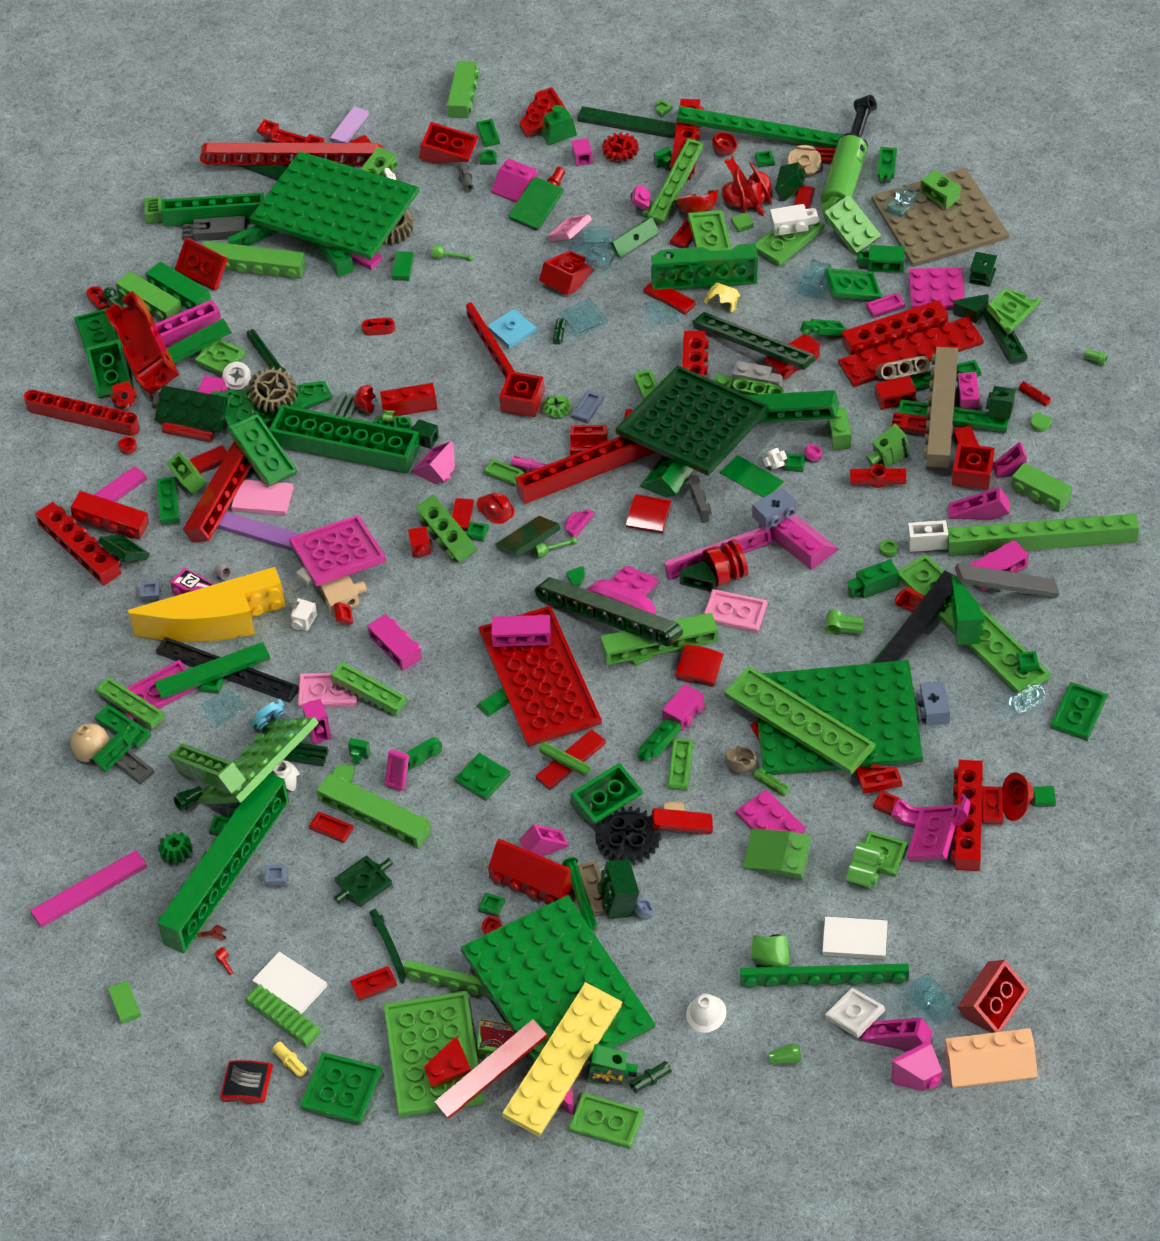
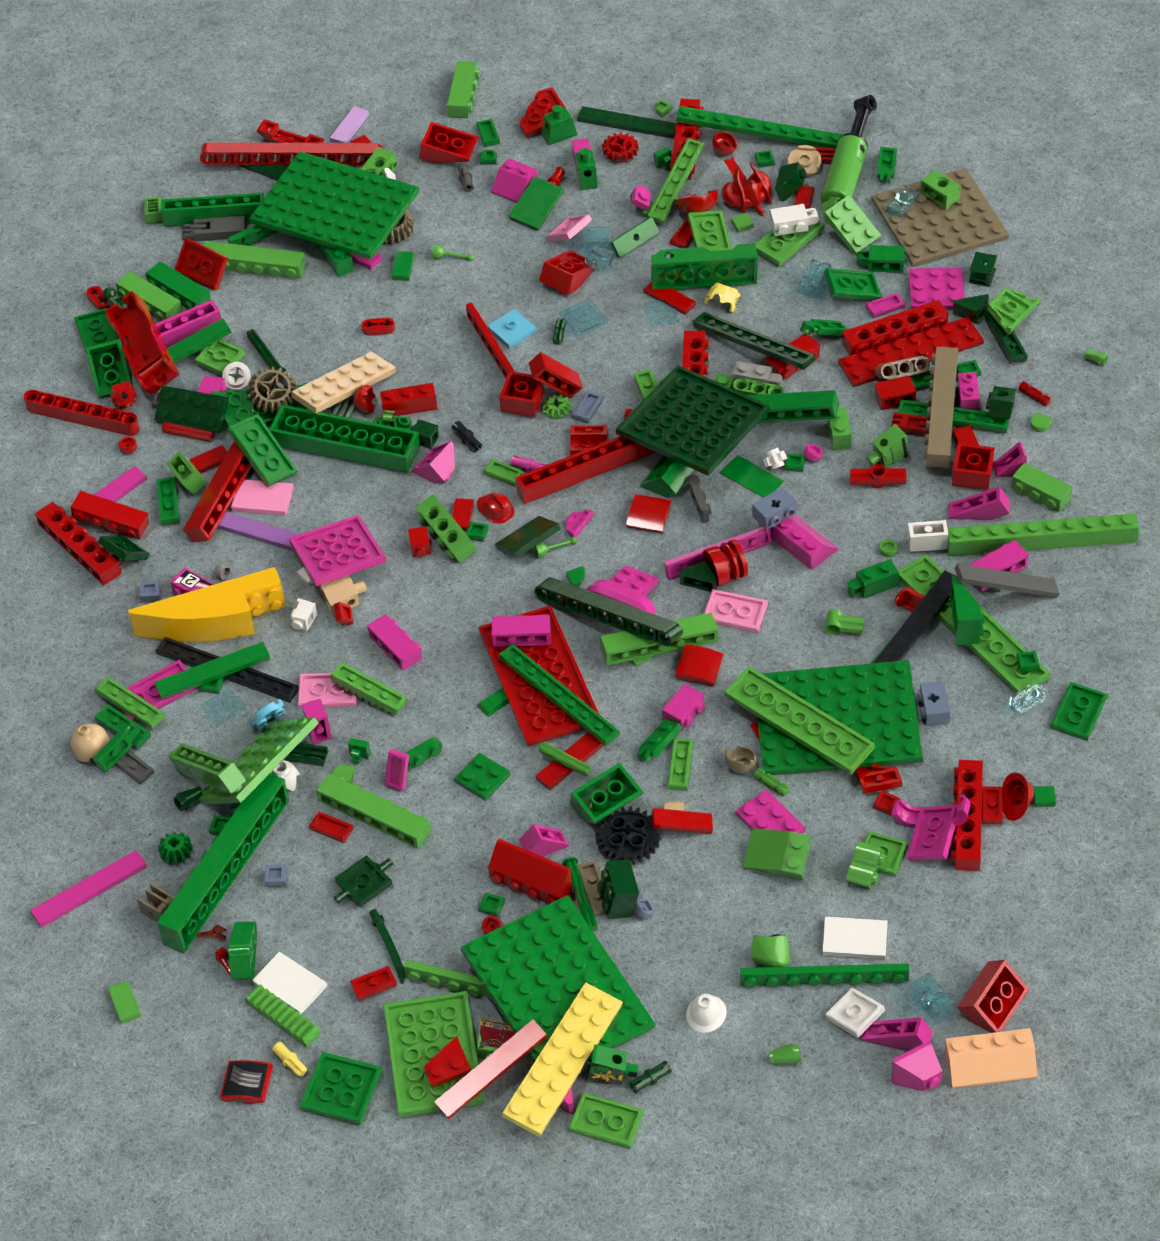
(157, 902): none -> dark tan piece
(243, 950): none -> green beam
(343, 382): none -> tan plate
(466, 436): none -> black pin
(555, 375): none -> red brick
(559, 695): none -> green tile
(585, 161): none -> green torso

